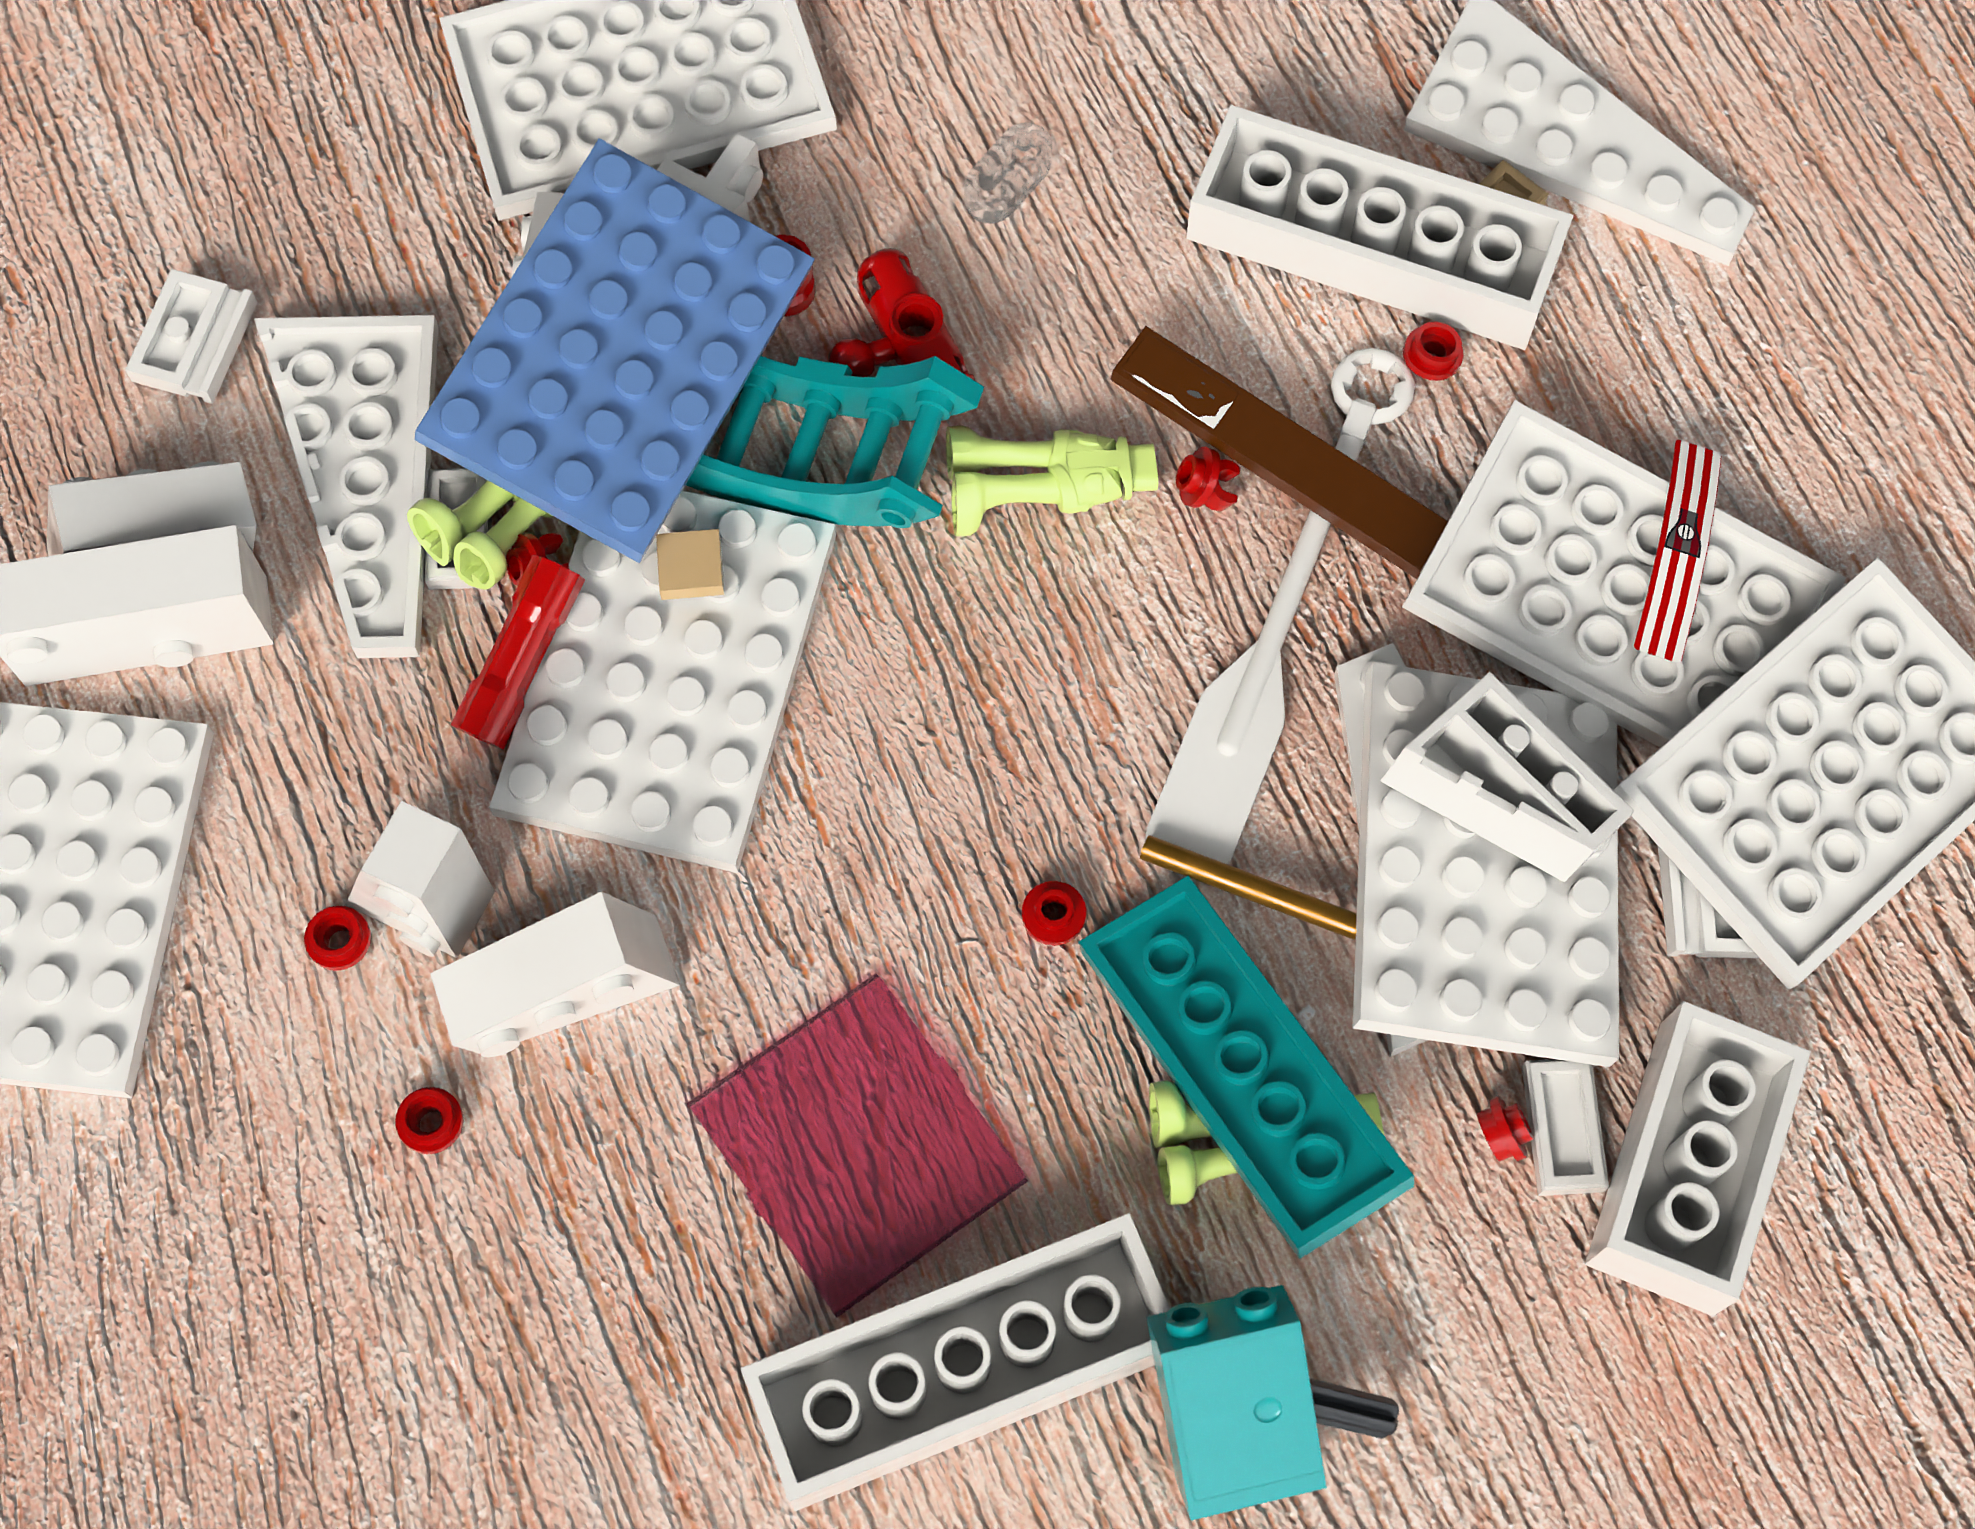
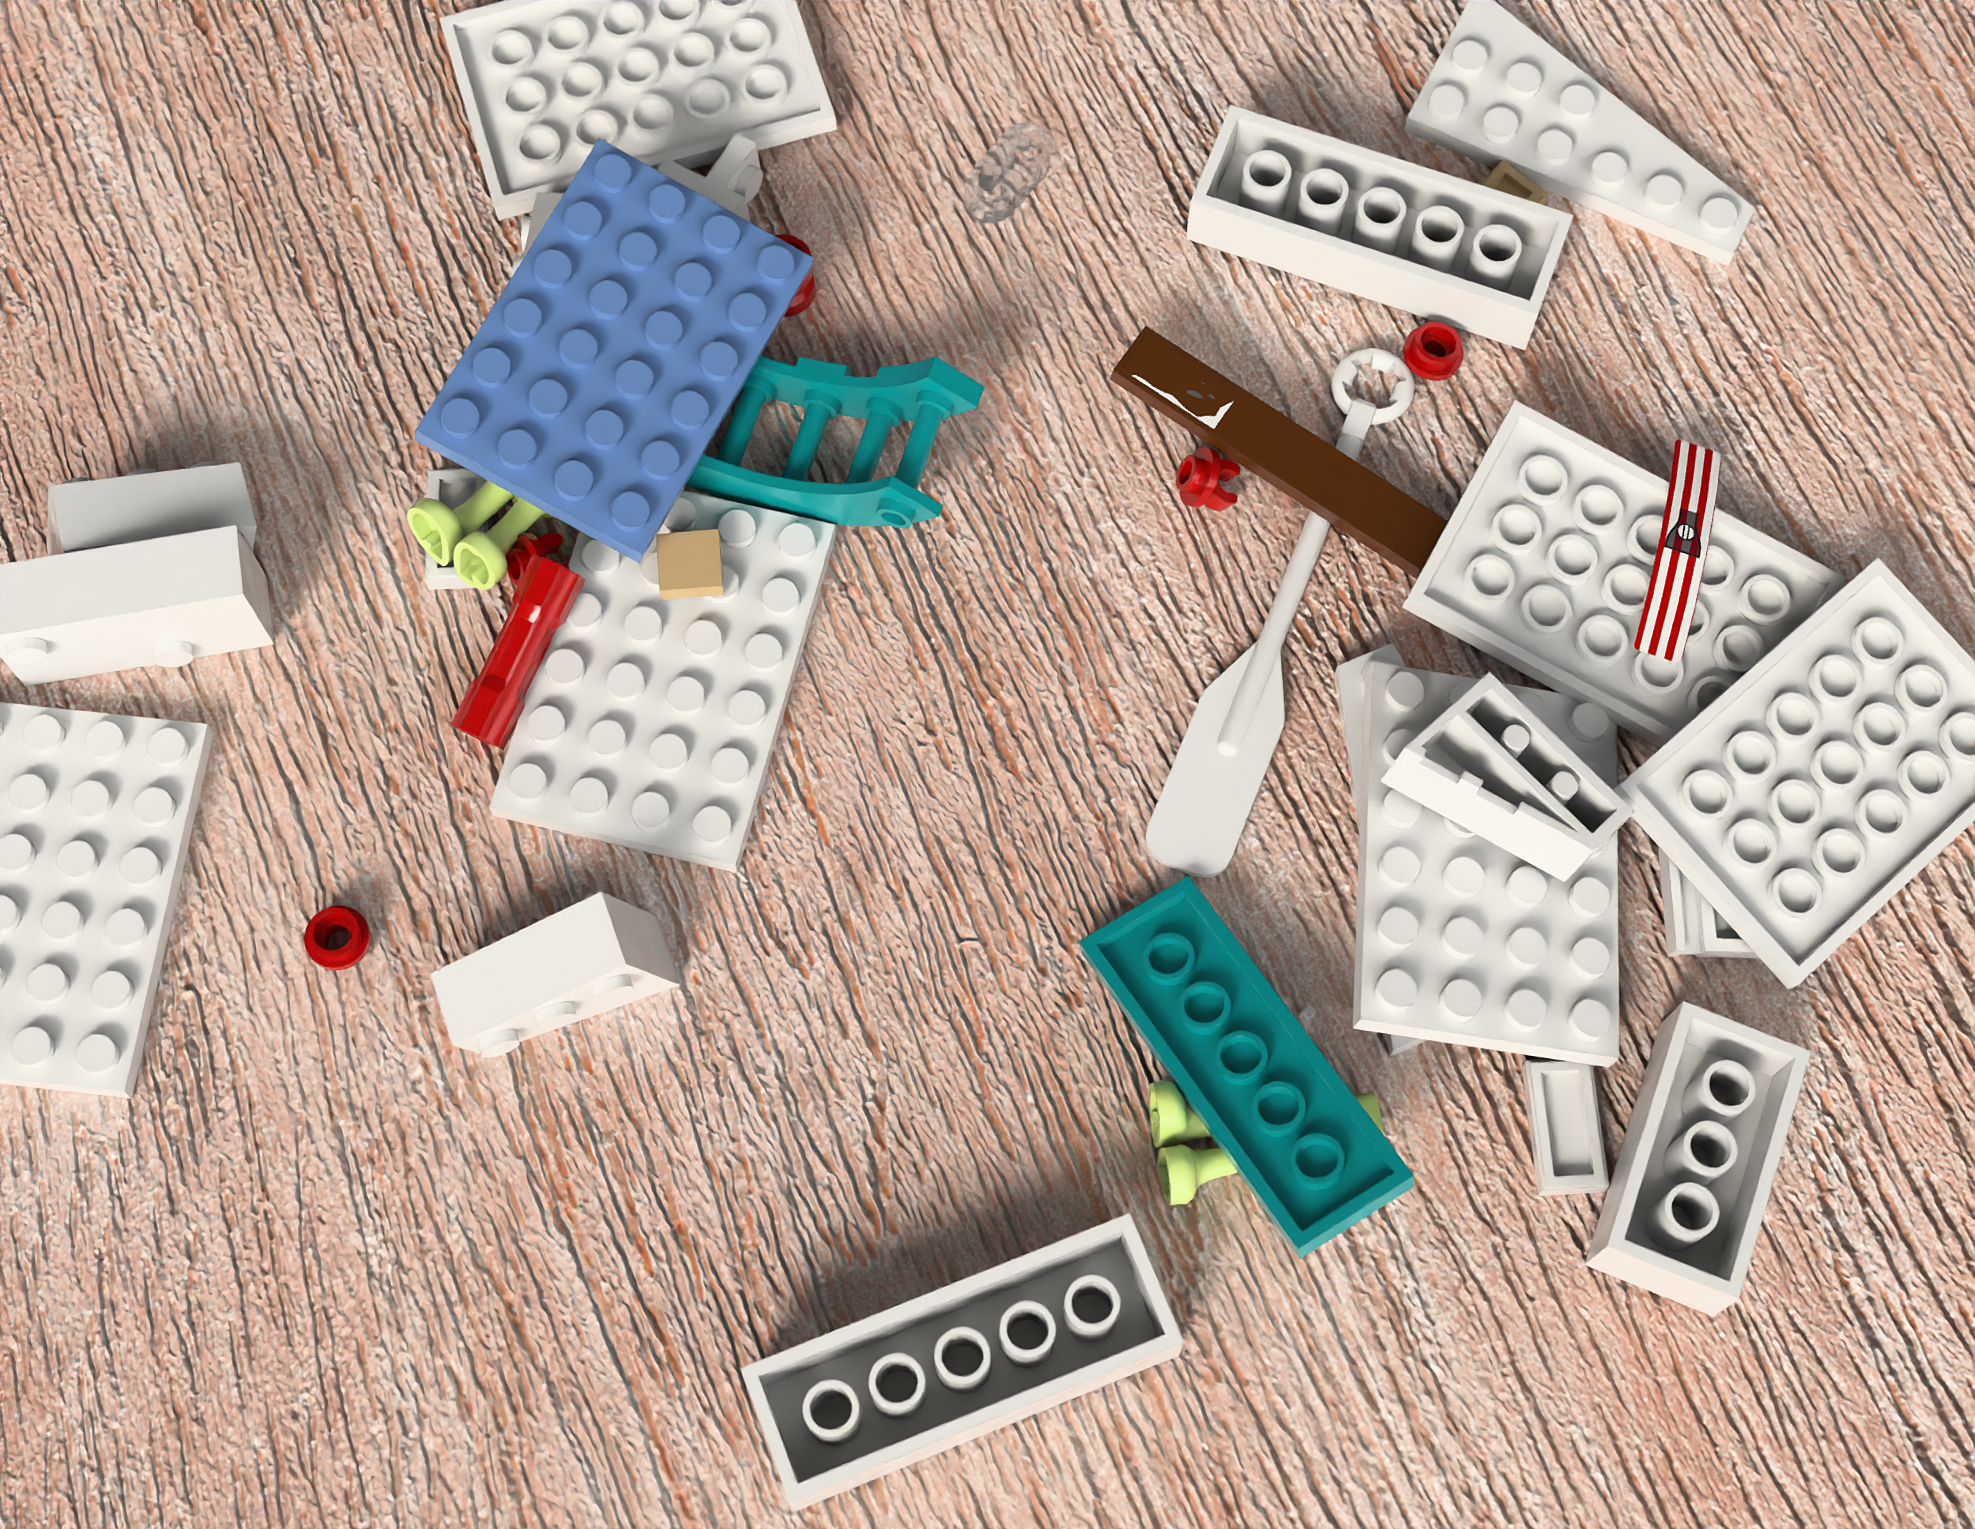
(191, 336): white plate -> none
(352, 412): white wing -> none
(419, 1104): red plate -> none
(423, 882): white wedge -> none
(857, 1144): clear pink piece -> none
(894, 307): red piece -> none
(1053, 931): red plate -> none
(1079, 474): yellowish green piece -> none
(1244, 1402): piece -> none
(1250, 886): pearl gold bar -> none
(1505, 1129): red plate -> none

